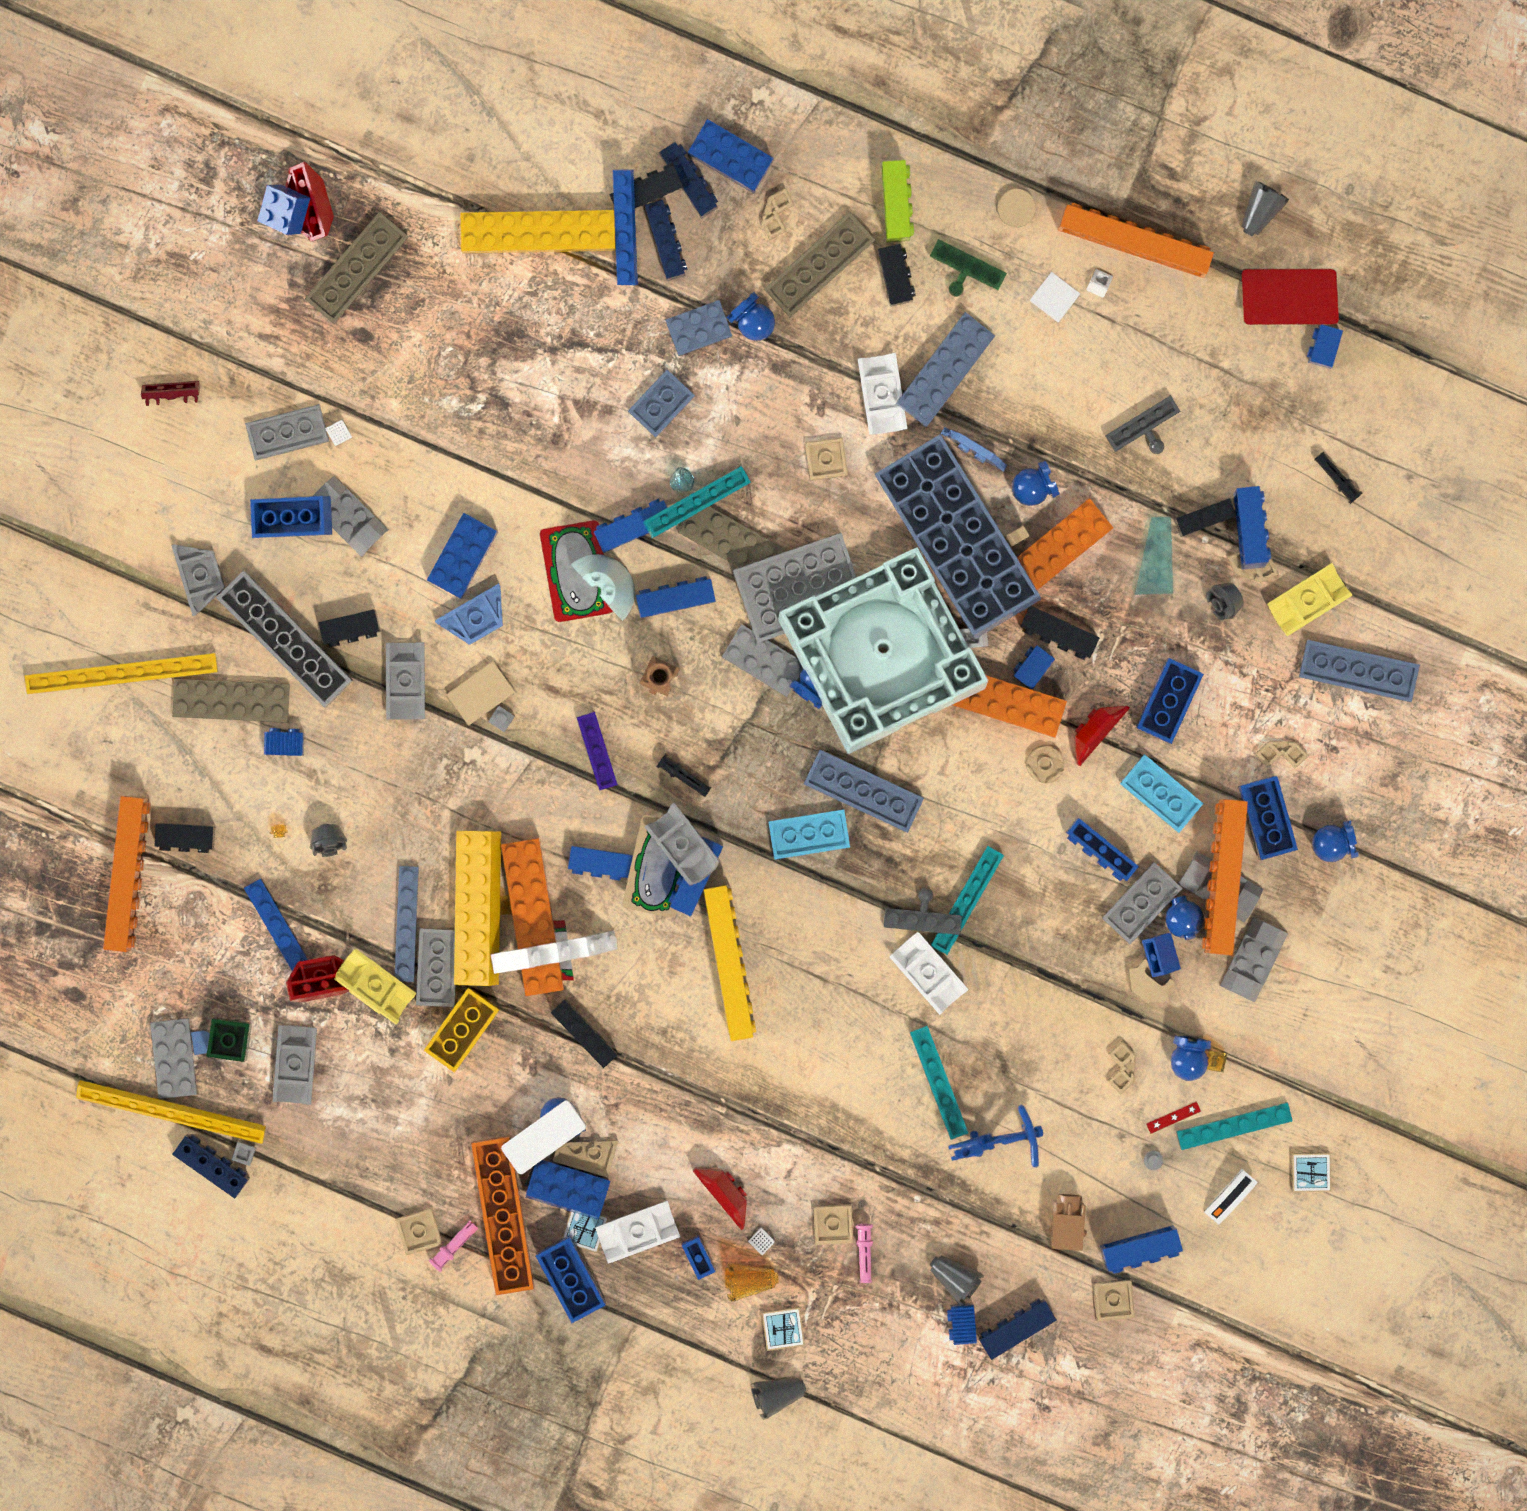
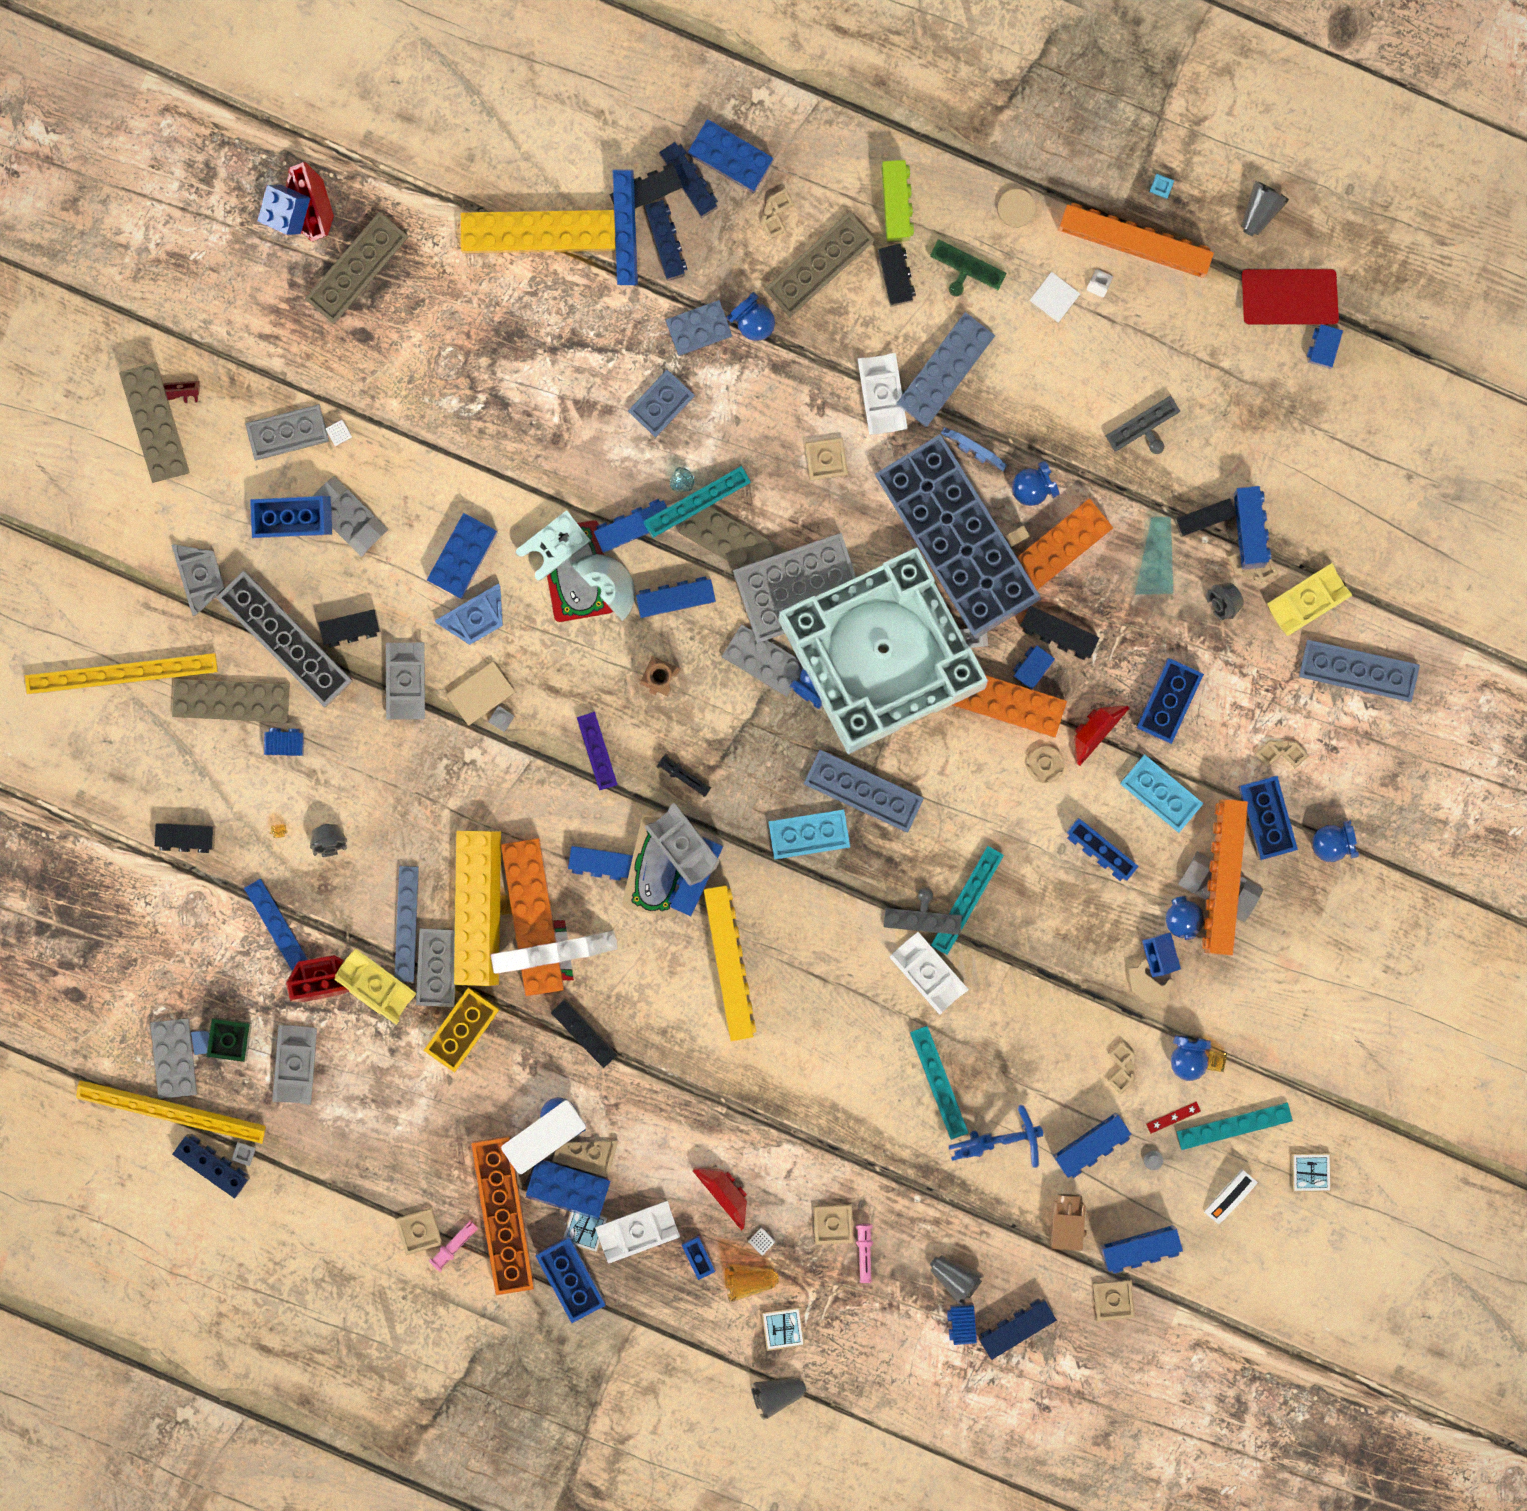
(126, 873): orange brick -> none
(154, 422): none -> dark tan plate
(553, 550): none -> light aqua brick
(1092, 1145): none -> blue brick
(1142, 903): light grey plate -> none
(1161, 186): none -> medium azure tile
(1254, 959): light grey piece -> none
(1344, 485): black pin -> none

